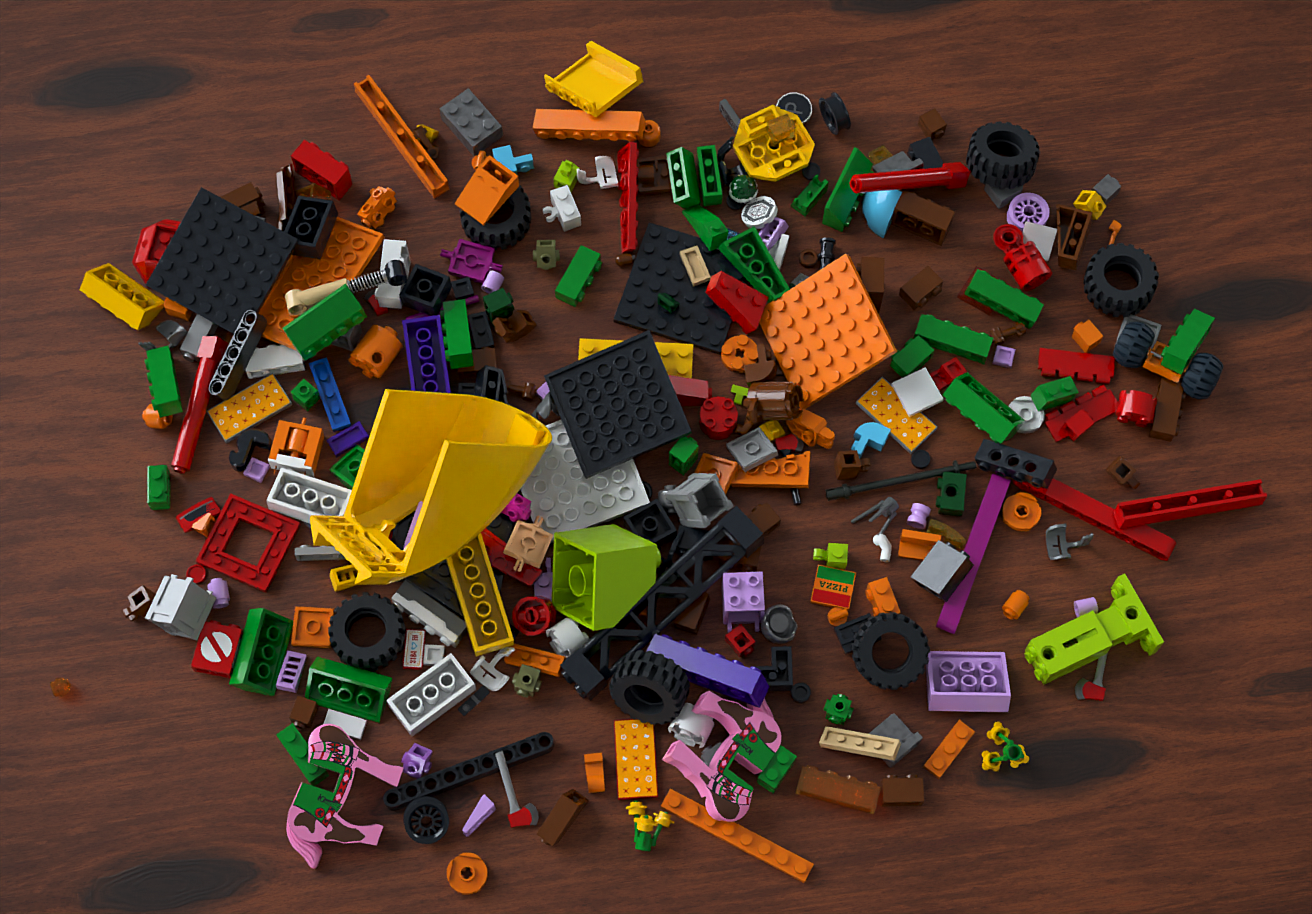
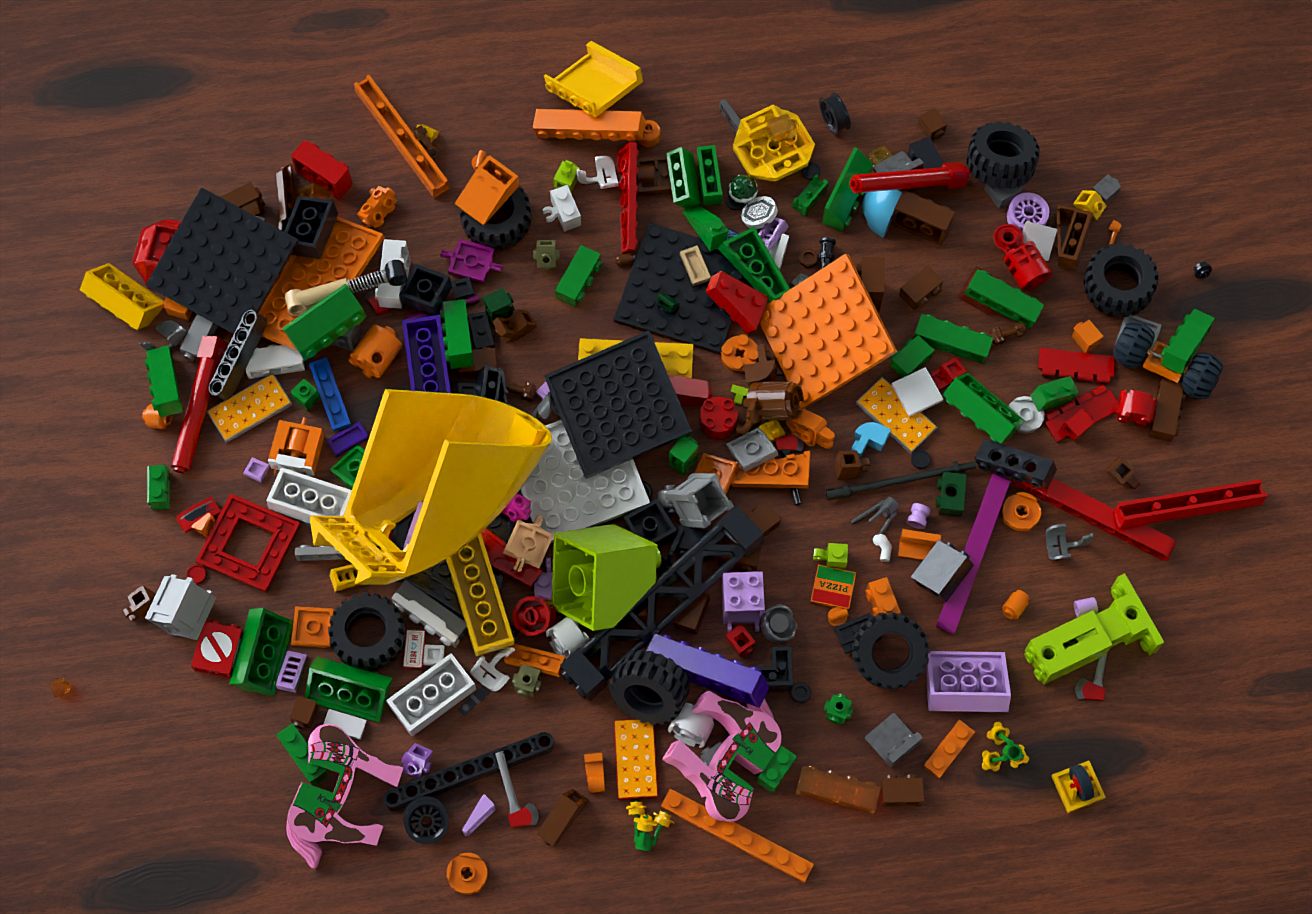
(220, 590): lavender brick -> none
(246, 443): black animal -> none
(471, 122): flat silver brick -> none
(492, 282): lavender gear -> none
(516, 164): medium azure brick -> none
(738, 170): black helmet -> none
(796, 104): black tile -> none
(860, 743): tan plate -> none
(949, 533): clear yellow slope -> none
(1003, 356): lavender tile -> none
(1078, 786): none -> yellow plate
(1202, 270): none -> black plate

